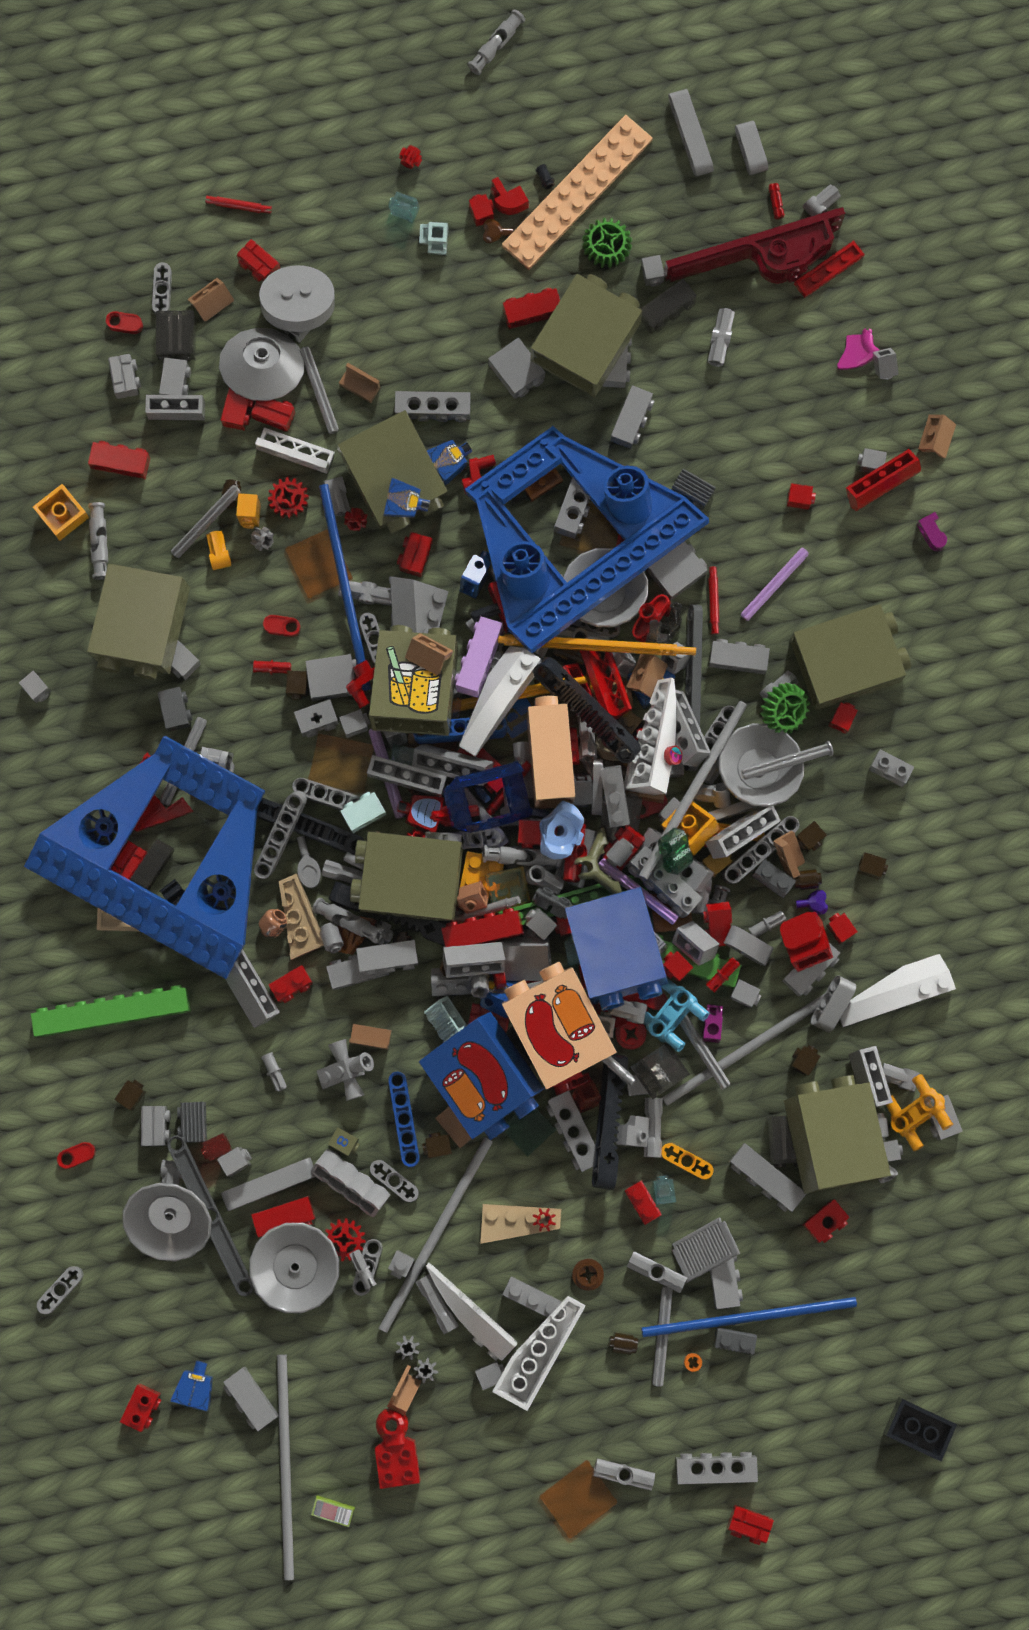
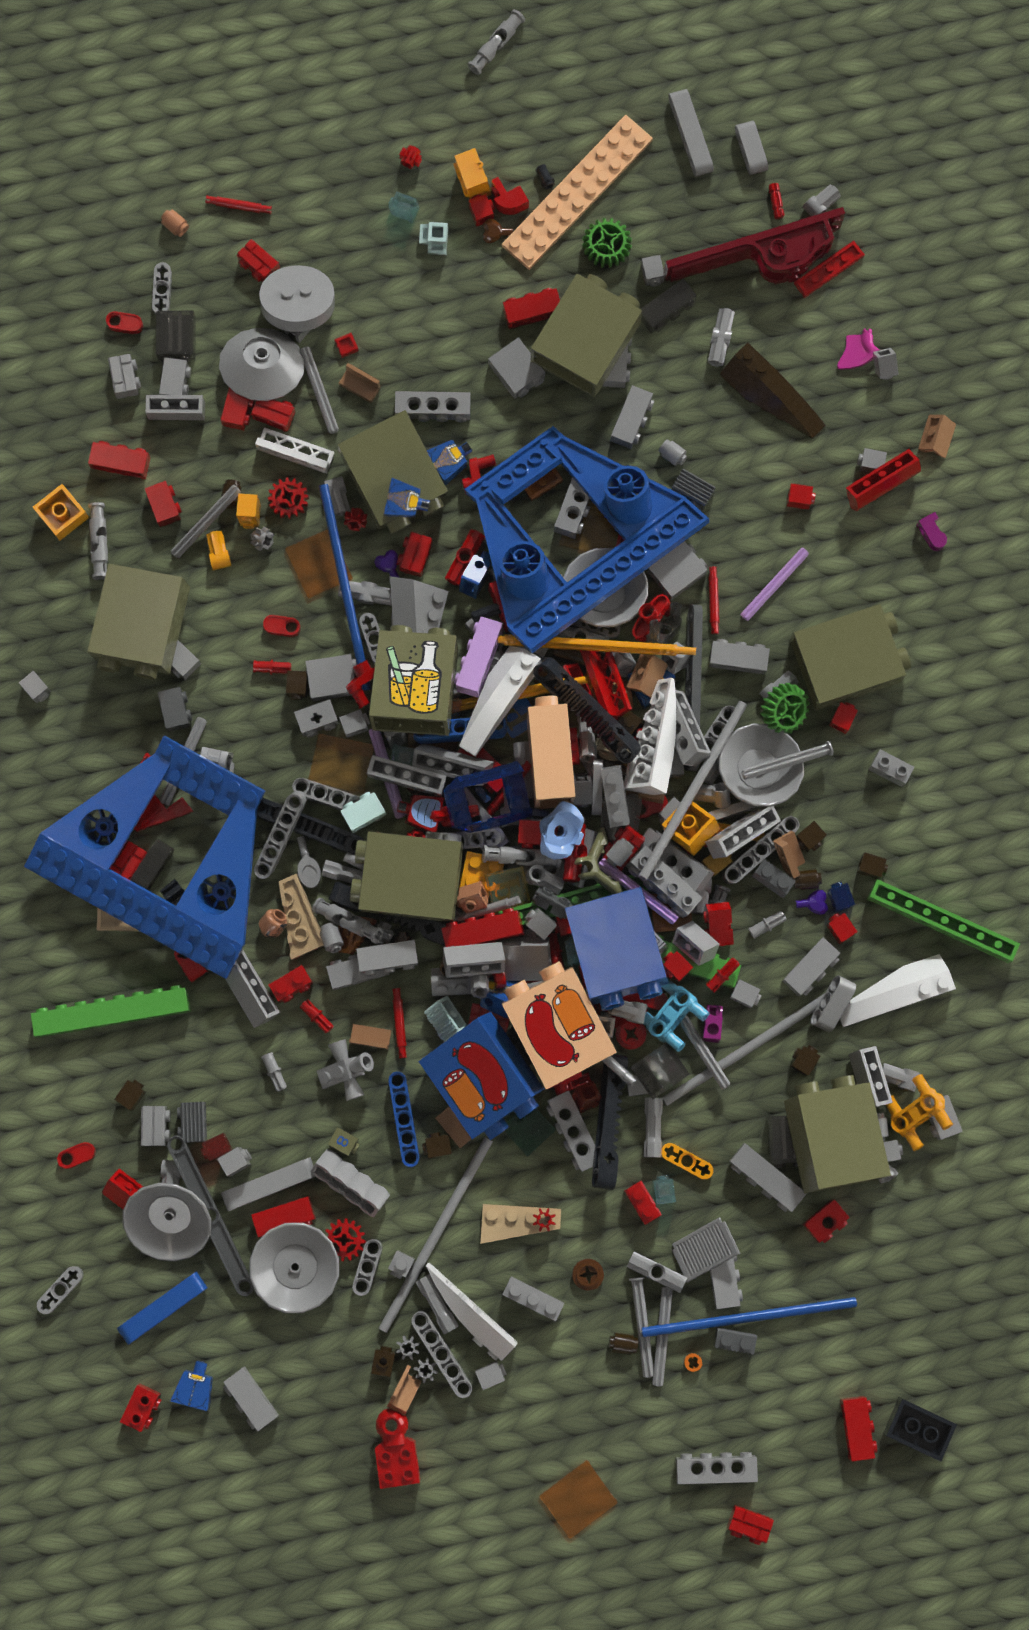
(120, 1188): none -> red panel
(162, 503): none -> red brick
(162, 1308): none -> blue beam
(174, 222): none -> nougat brick
(190, 968): none -> red piece
(211, 299): medium nougat panel -> none
(285, 1467): light grey piece -> none
(316, 1016): none -> red axle
(333, 1511): slope -> none
(346, 345): none -> red tile
(362, 1269): light grey axle -> none
(379, 1176): light grey beam -> none
(383, 1361): none -> dark brown brick
(388, 563): none -> dark purple rock
(399, 1023): none -> red piece
(428, 653): medium nougat panel -> none
(433, 1347): none -> light grey beam
(470, 547): none -> red piece
(471, 174): none -> light orange brick
(537, 1355): white wedge -> none
(556, 955): none -> red axle
(611, 1470): light grey piece -> none
(634, 1132): light grey brick -> none
(641, 1319): none -> light grey axle
(673, 452): none -> light grey brick
(673, 755): red tile -> none
(675, 851): clear green brick -> none
(748, 945): light grey beam -> none
(764, 386): none -> dark brown wedge
(806, 940): red brick -> none
(840, 896): none -> clear blue brick
(858, 1428): none -> red brick
(943, 921): none -> bright green brick

